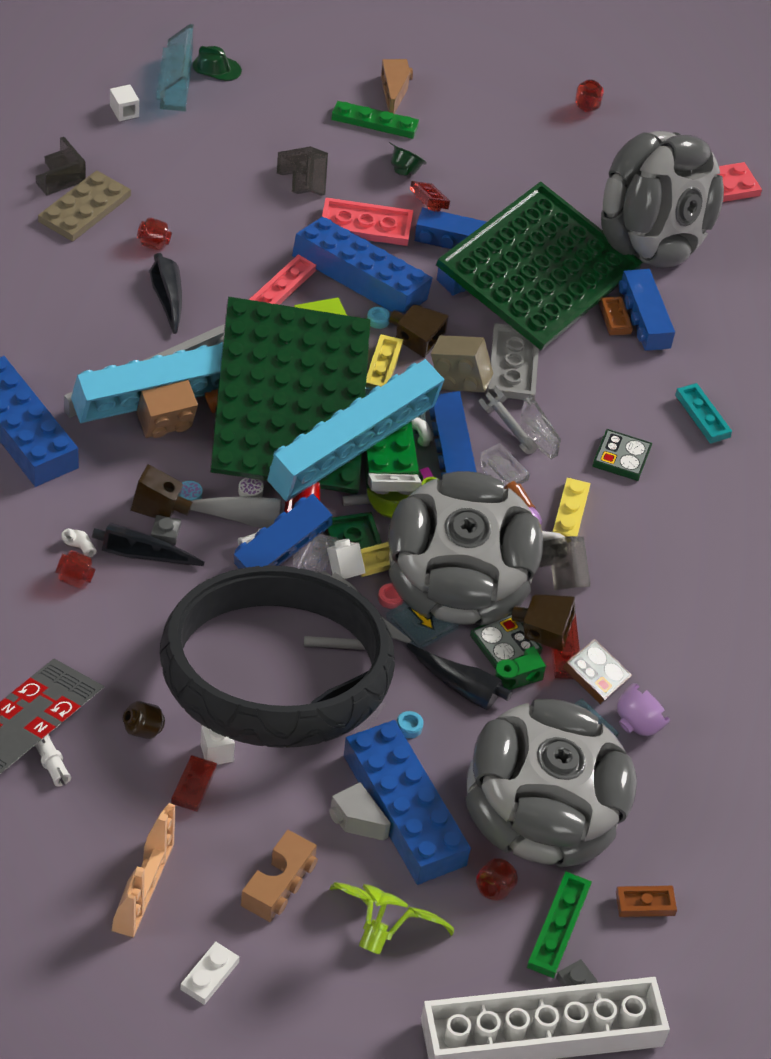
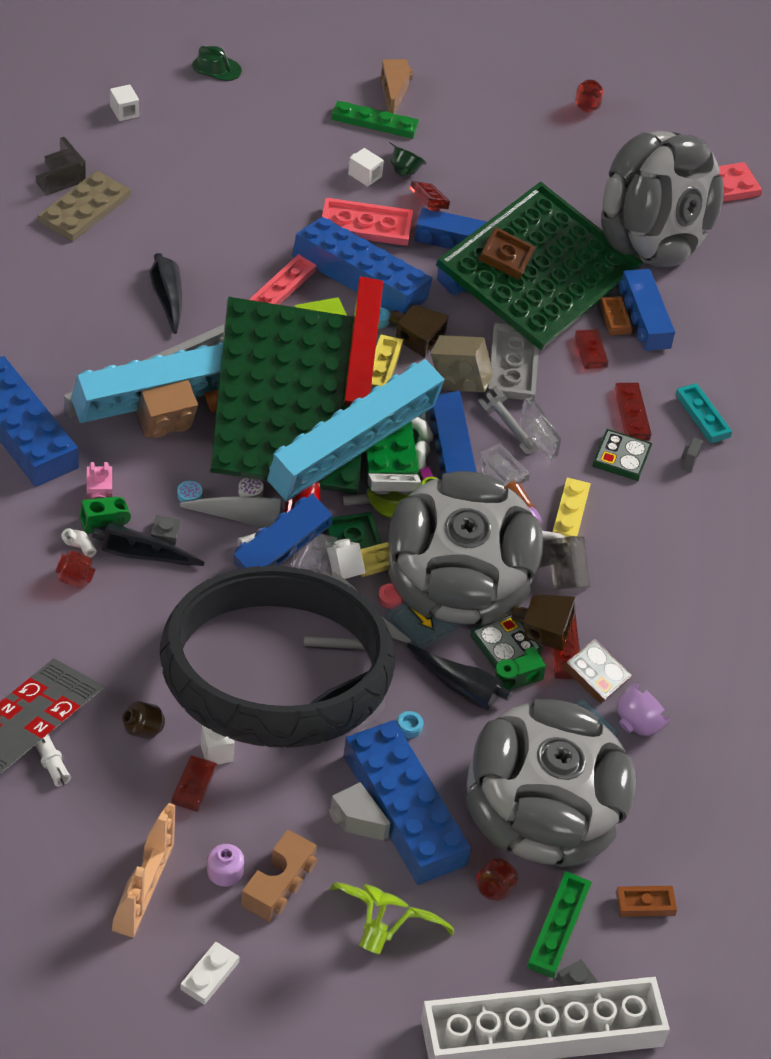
(99, 481): none -> bright pink brick
(102, 512): none -> green leg
(154, 233): clear red head -> none
(159, 495): dark brown torso -> none
(176, 70): clear light blue slope -> none
(225, 865): none -> lavender head
(307, 167): clear smoke panel -> none
(363, 339): none -> red tile
(365, 167): none -> white brick
(422, 451): none -> white arm
(506, 253): none -> reddish brown tile
(591, 349): none -> clear red plate
(632, 410): none -> clear red plate
(690, 454): none -> dark grey plate

